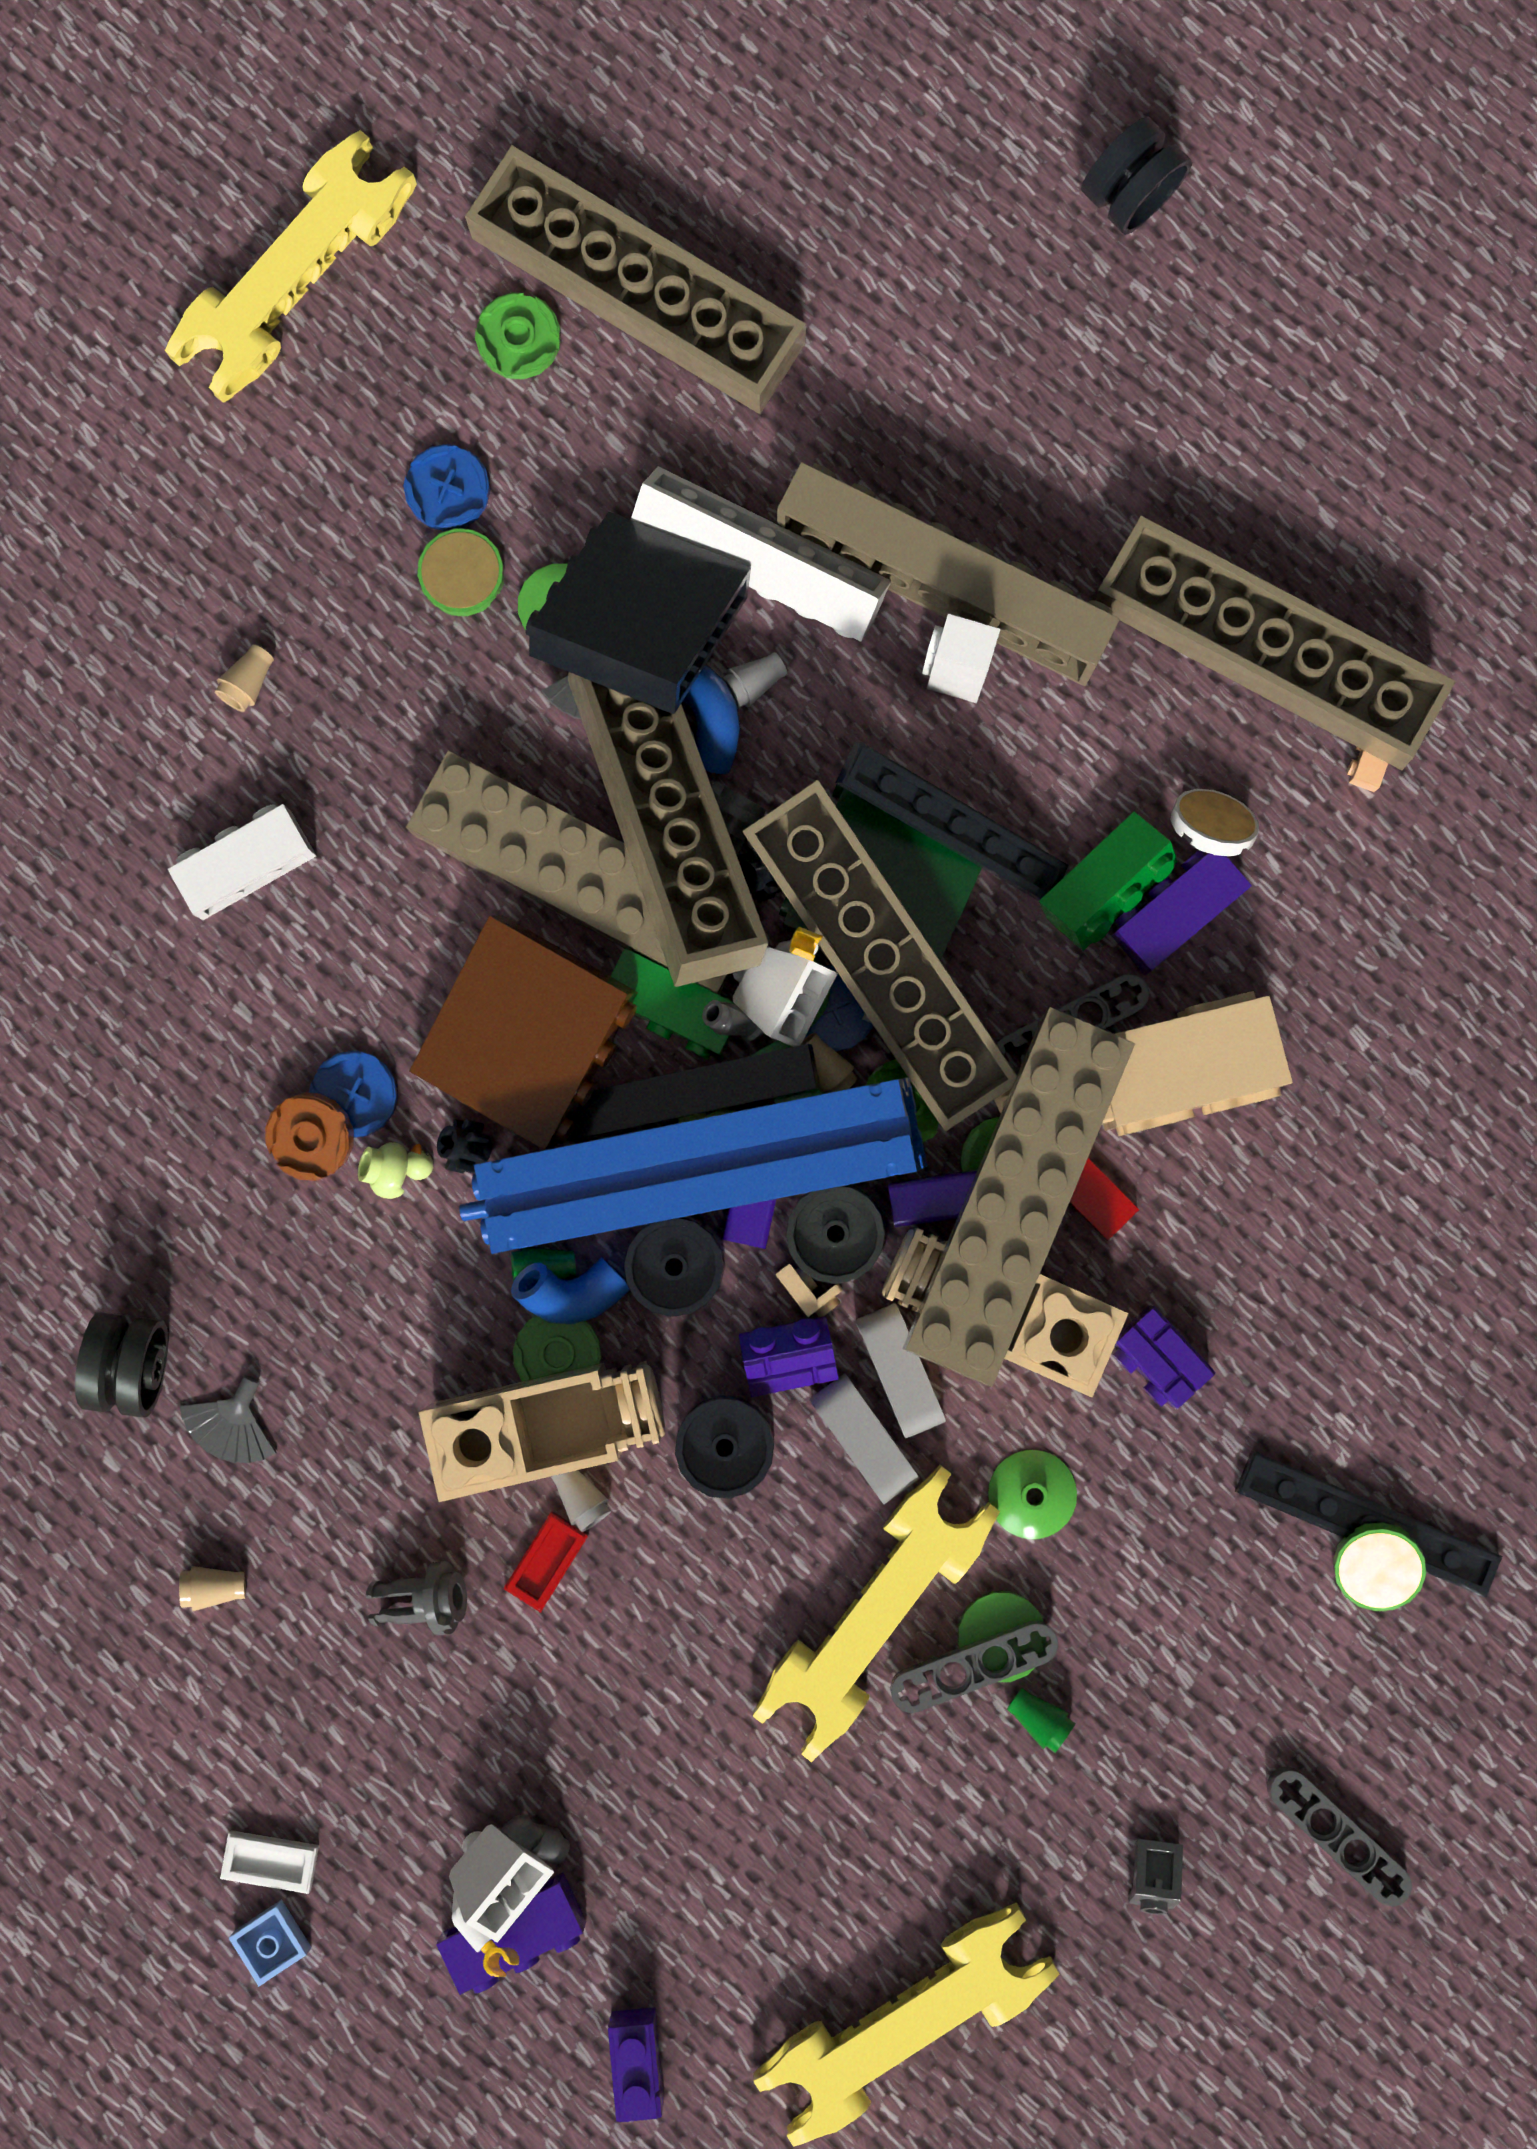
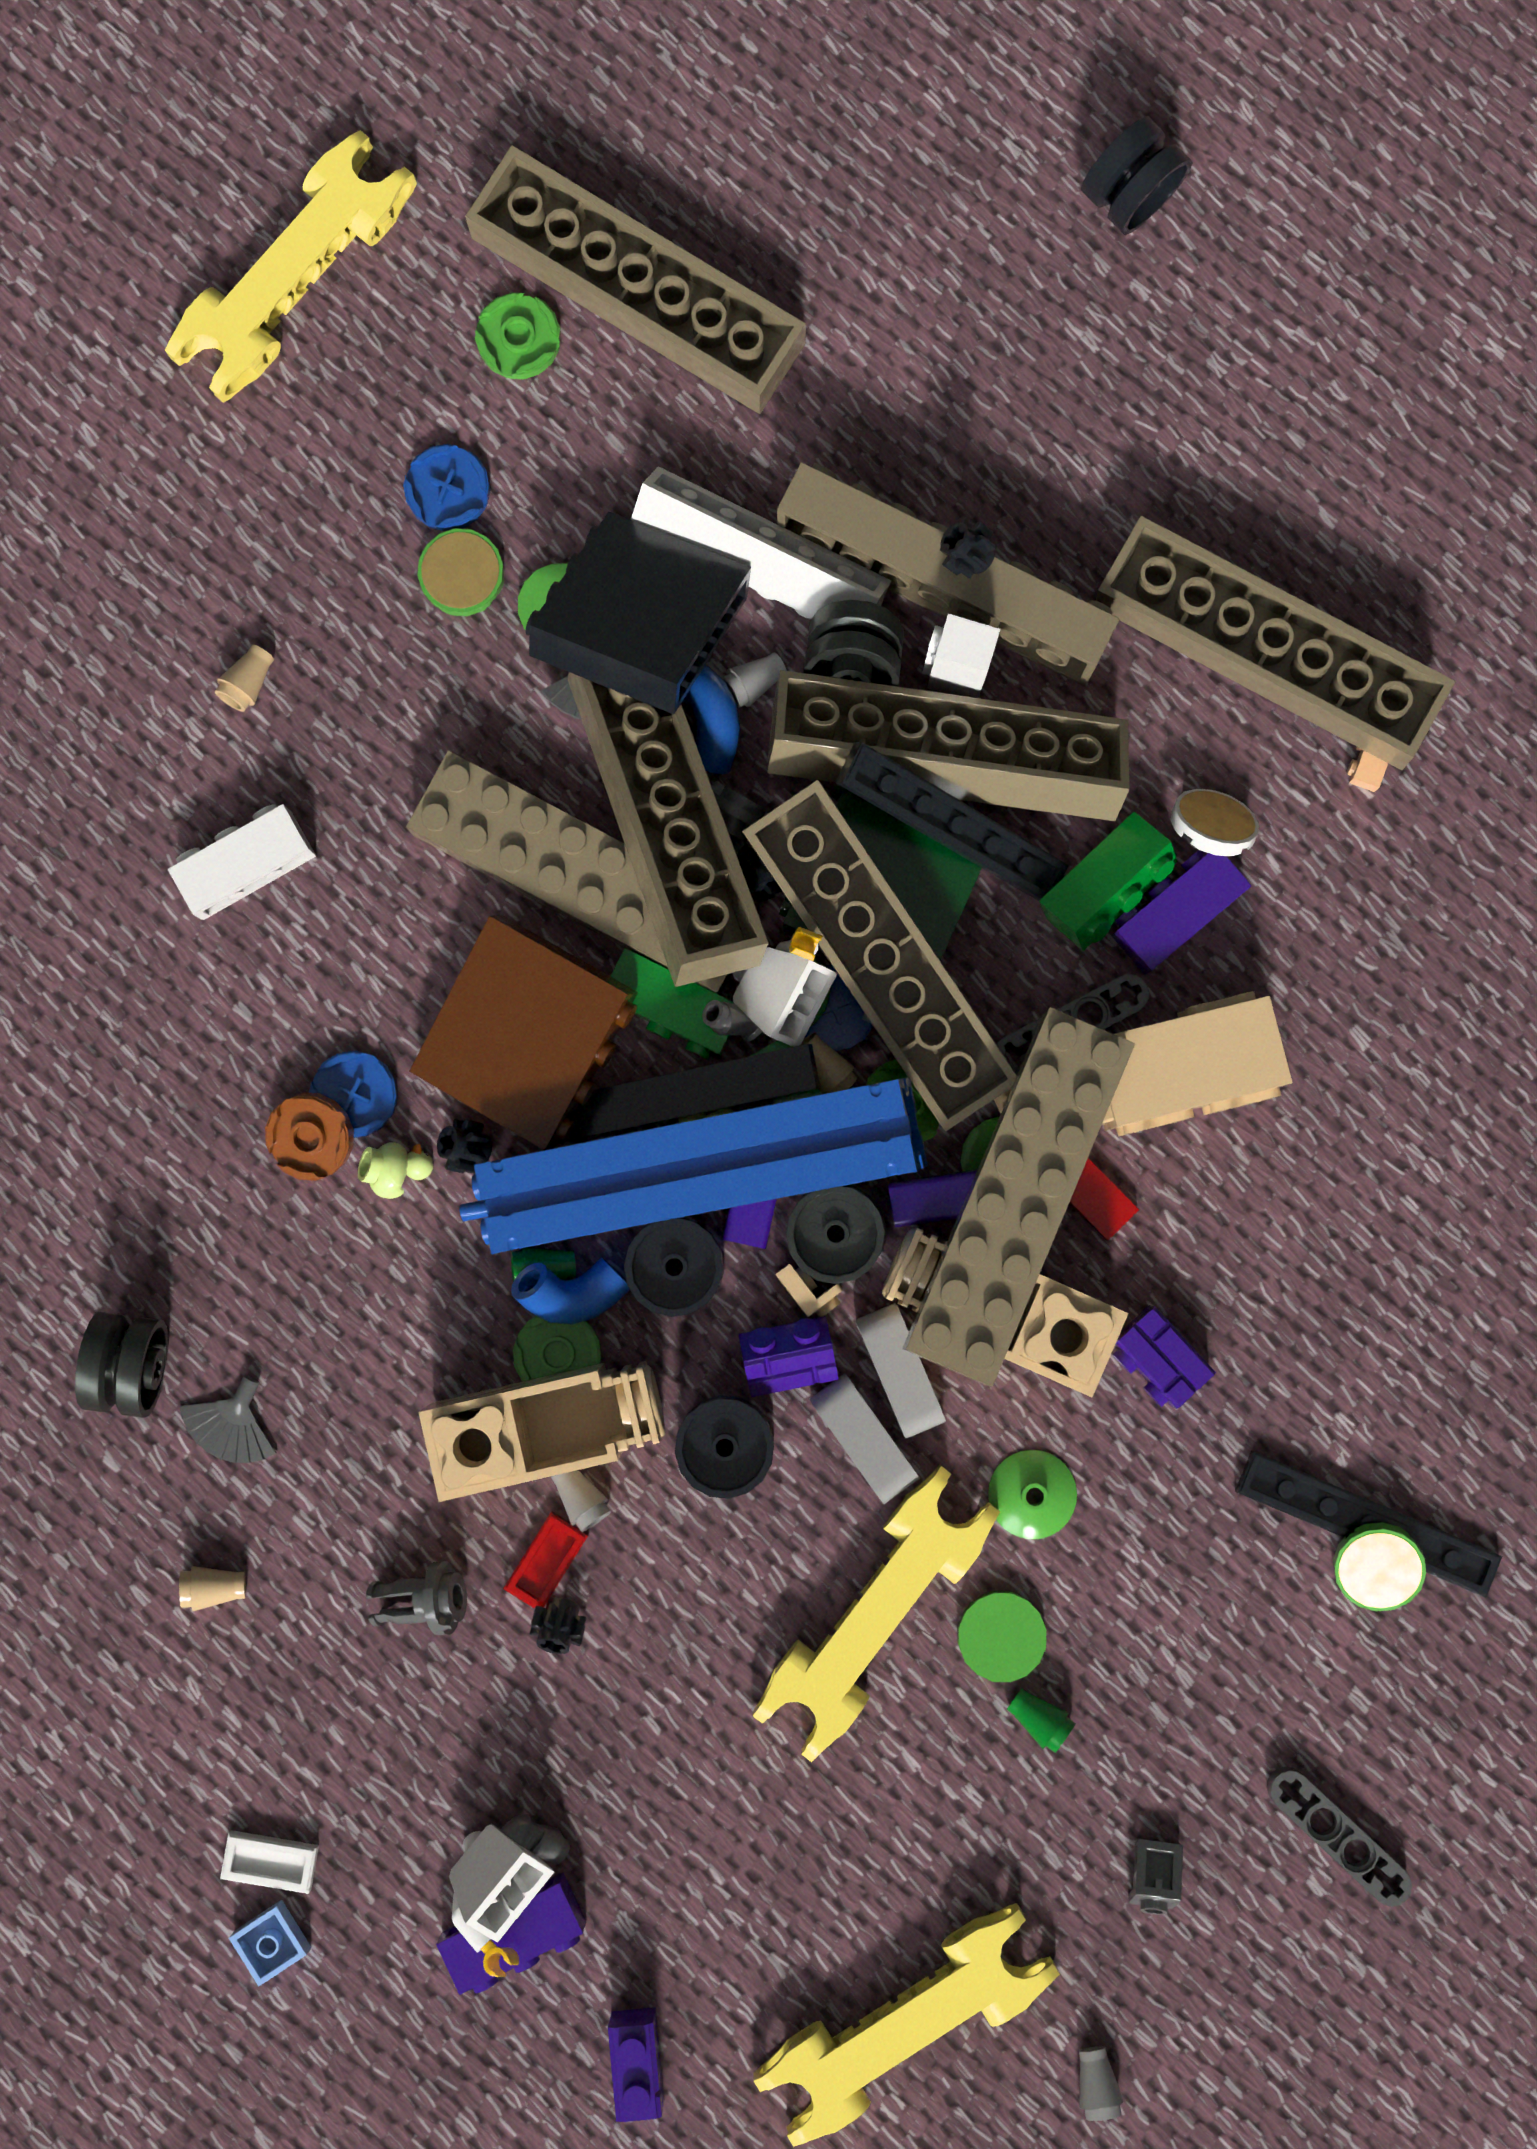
(558, 1625): none -> black gear
(855, 643): none -> pearl dark grey wheel
(955, 742): none -> dark tan brick
(967, 548): none -> black gear
(977, 1674): dark grey beam -> none
(1098, 2086): none -> light grey cone

